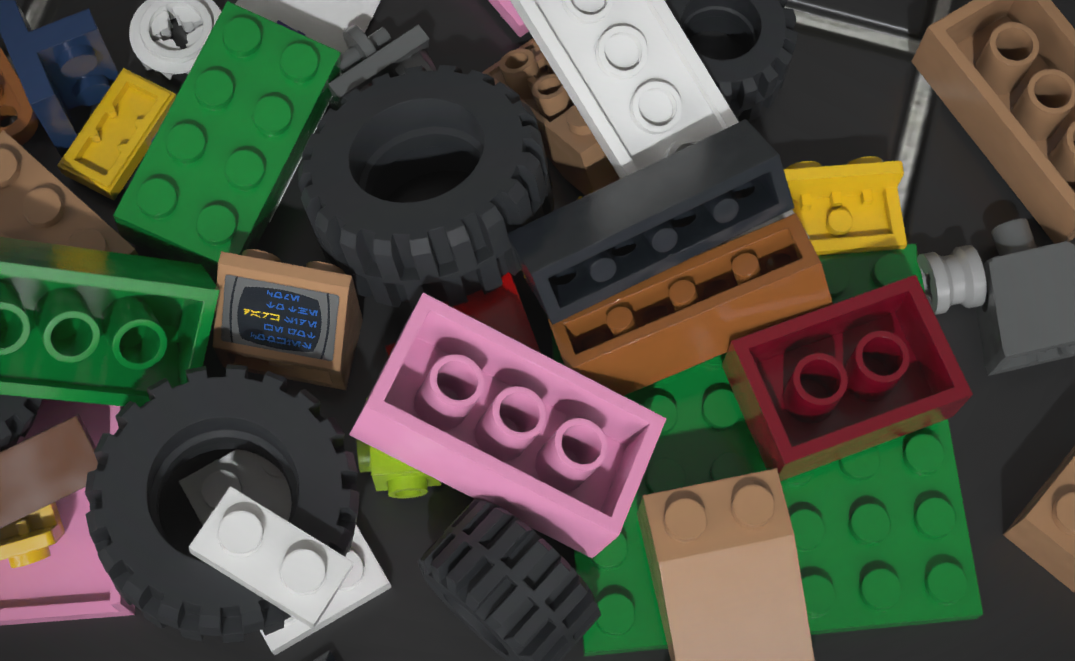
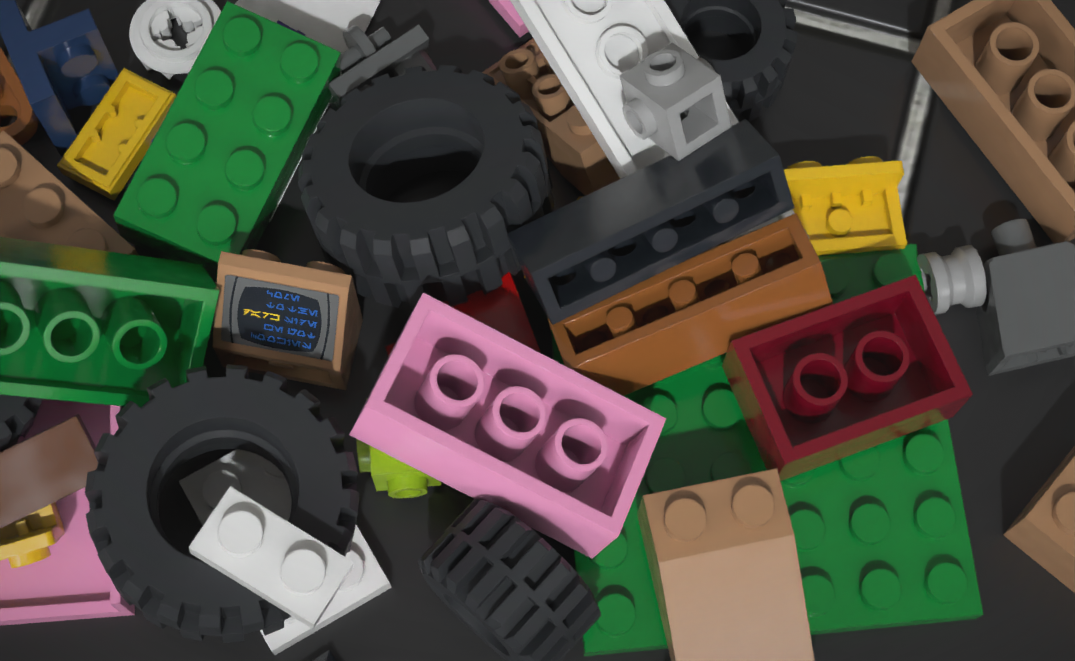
(675, 101): none -> light grey brick

